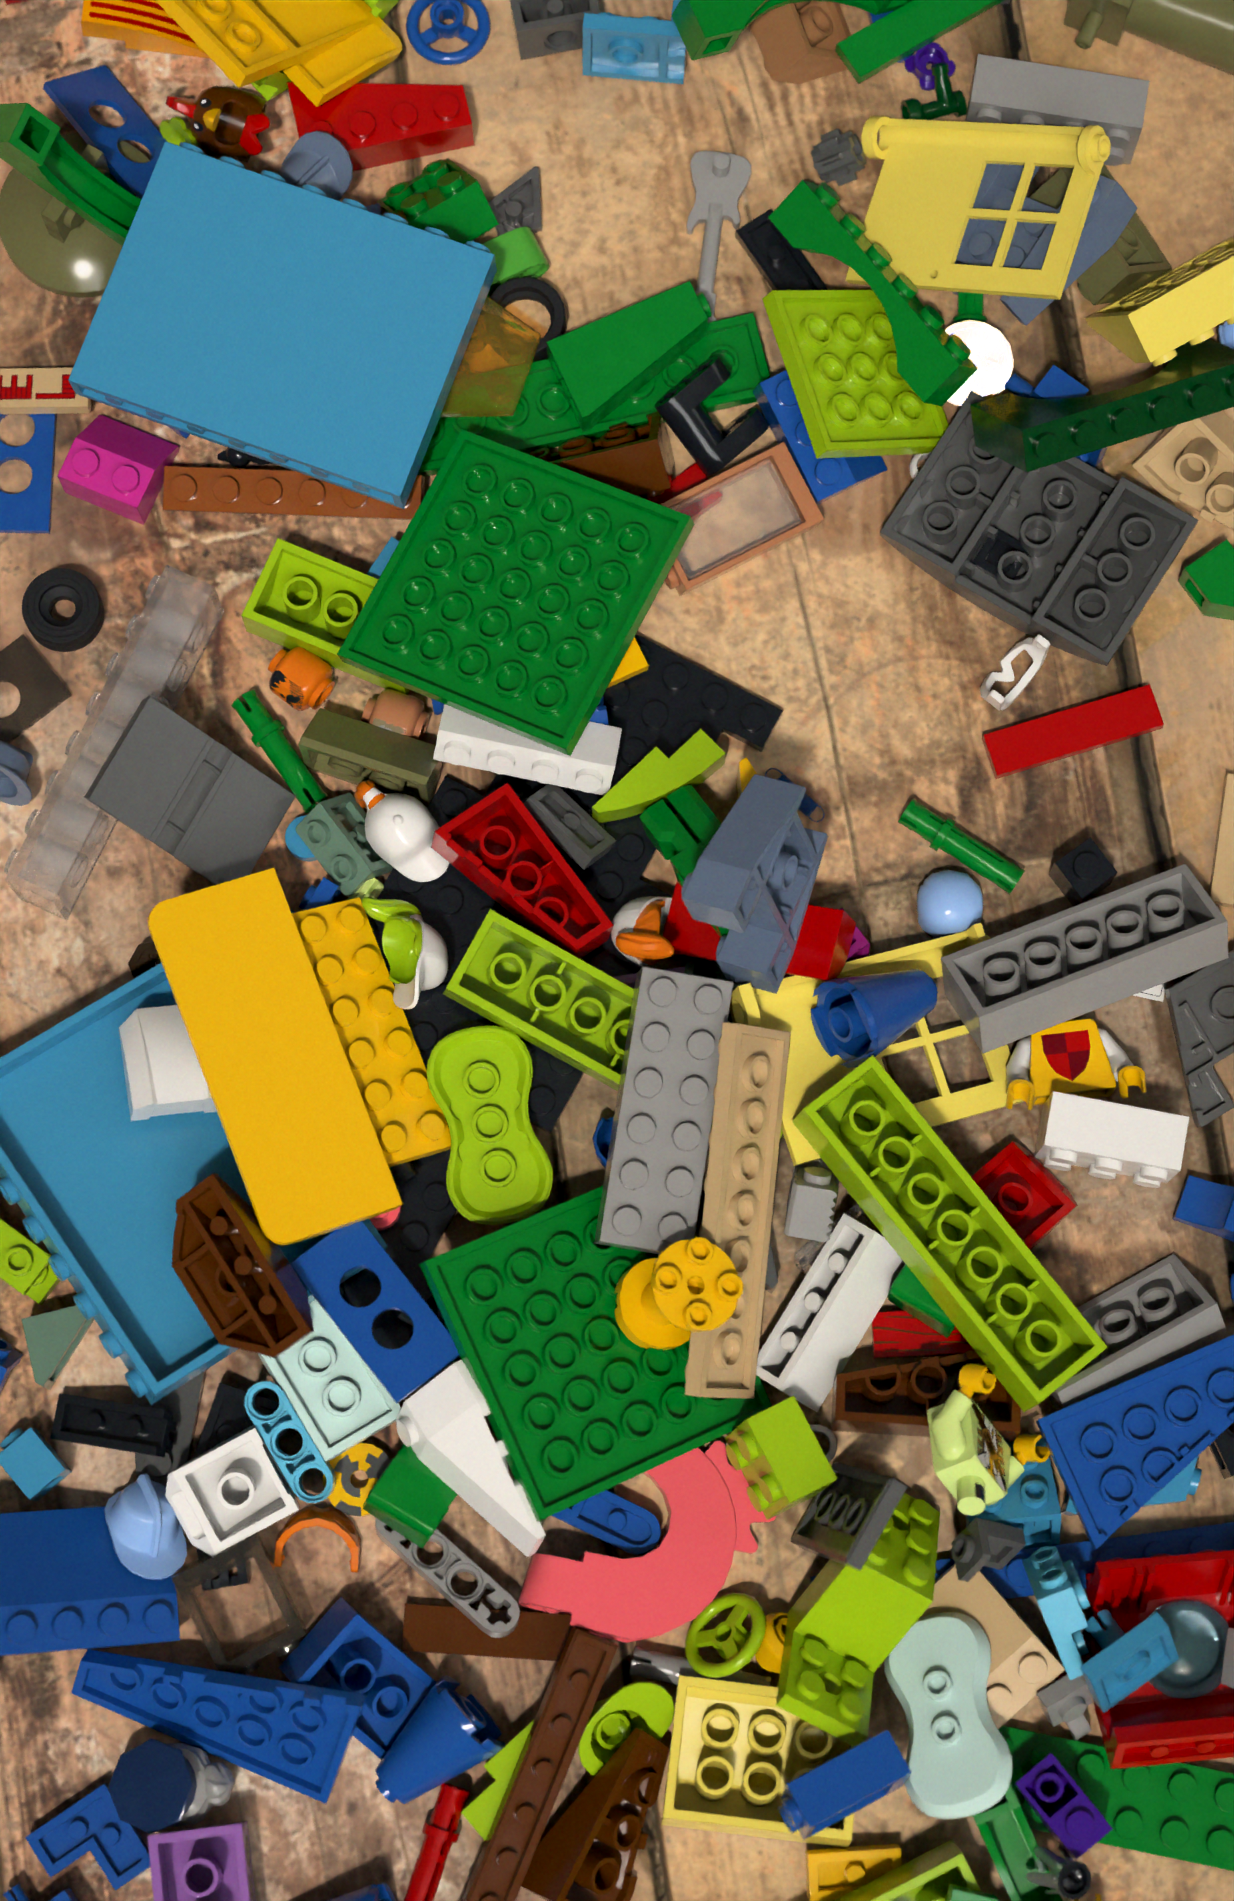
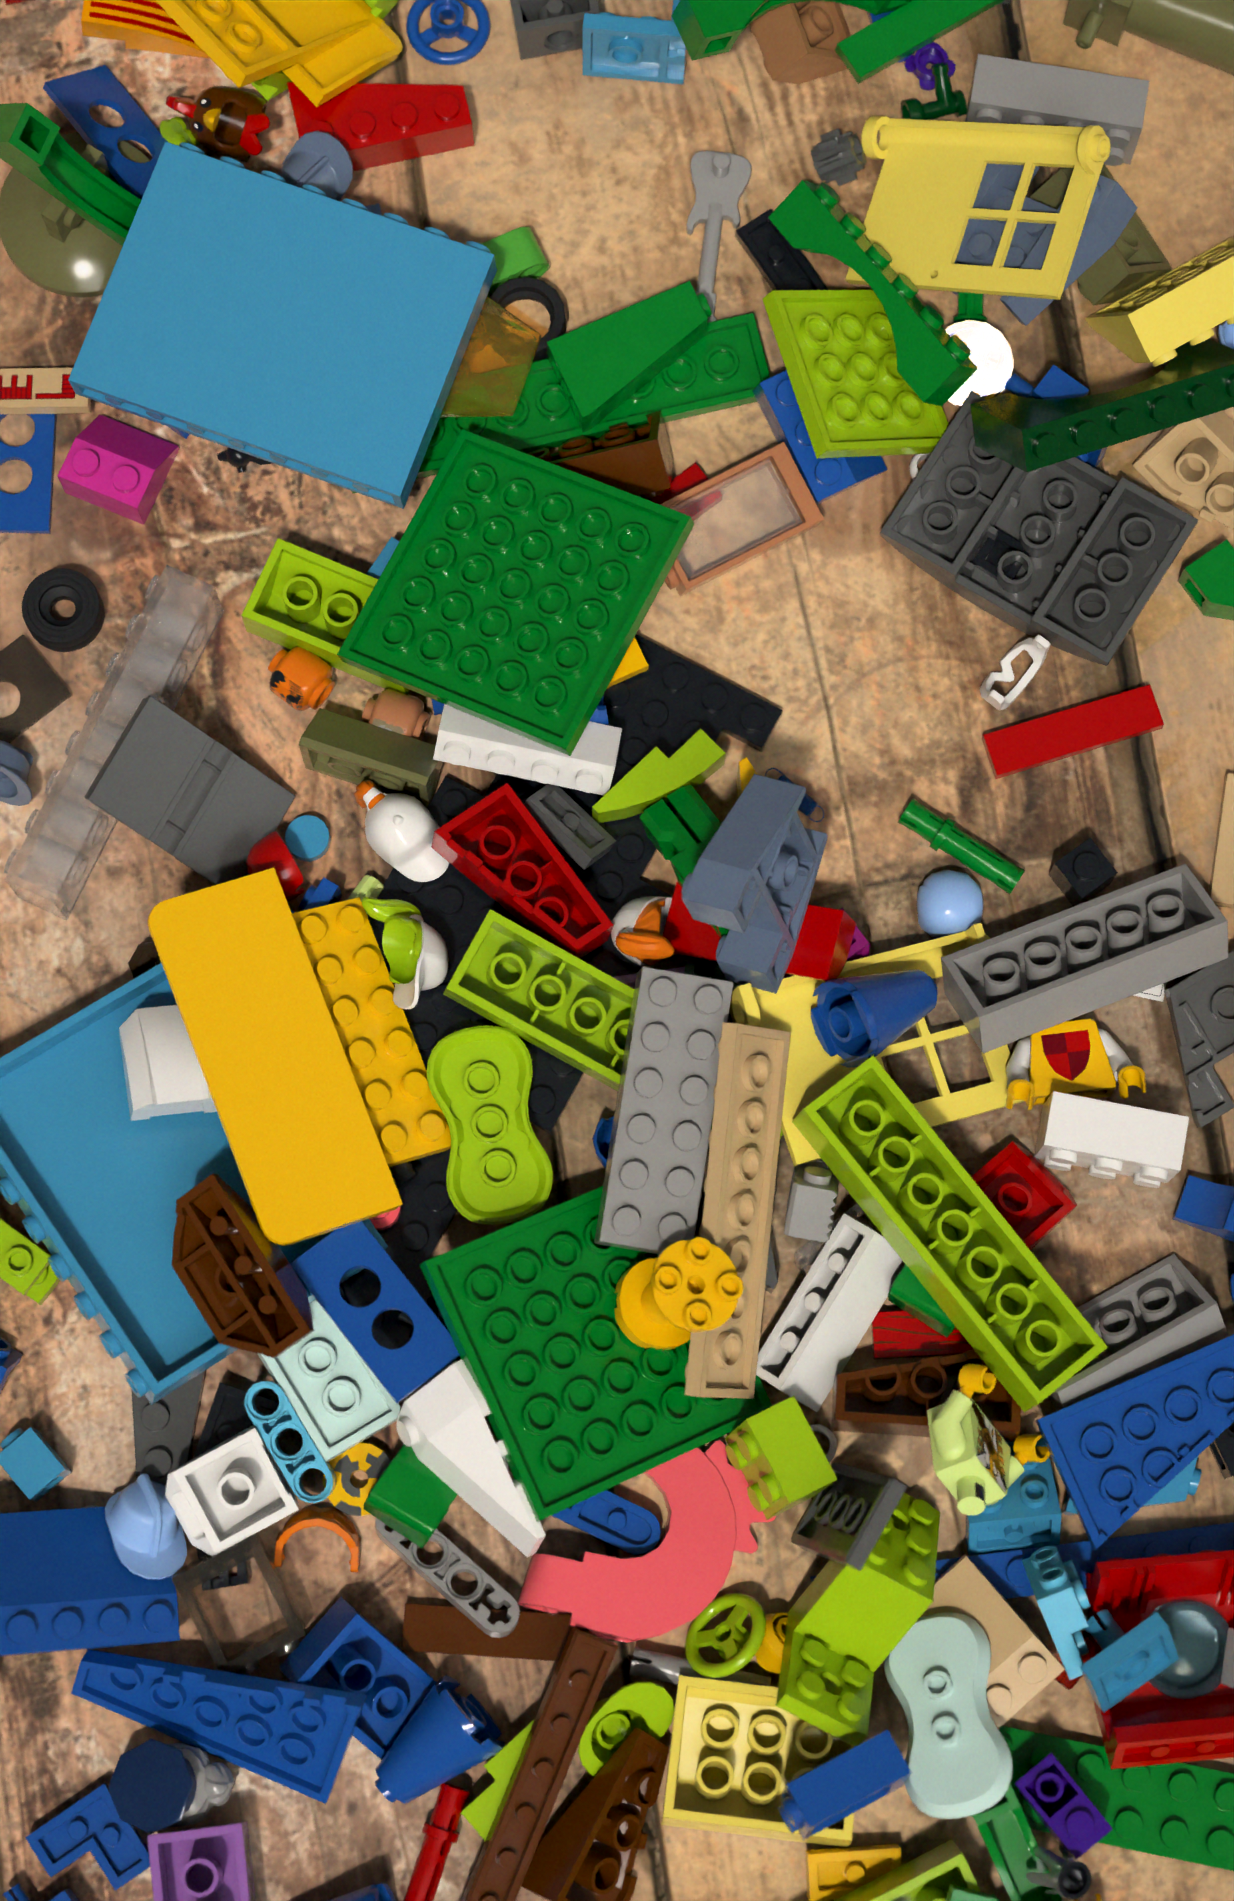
(52, 1341): sand green slope -> none
(113, 1425): black hinge -> none
(273, 853): none -> red hair
(274, 494): dark orange plate -> none
(279, 750): green pin -> none
(339, 842): sand green bracket -> none
(444, 200): green slope -> none
(519, 204): flat silver piece -> none
(696, 429): black connector -> none
(986, 1545): dark grey bracket -> none
(1066, 1703): light grey plate -> none

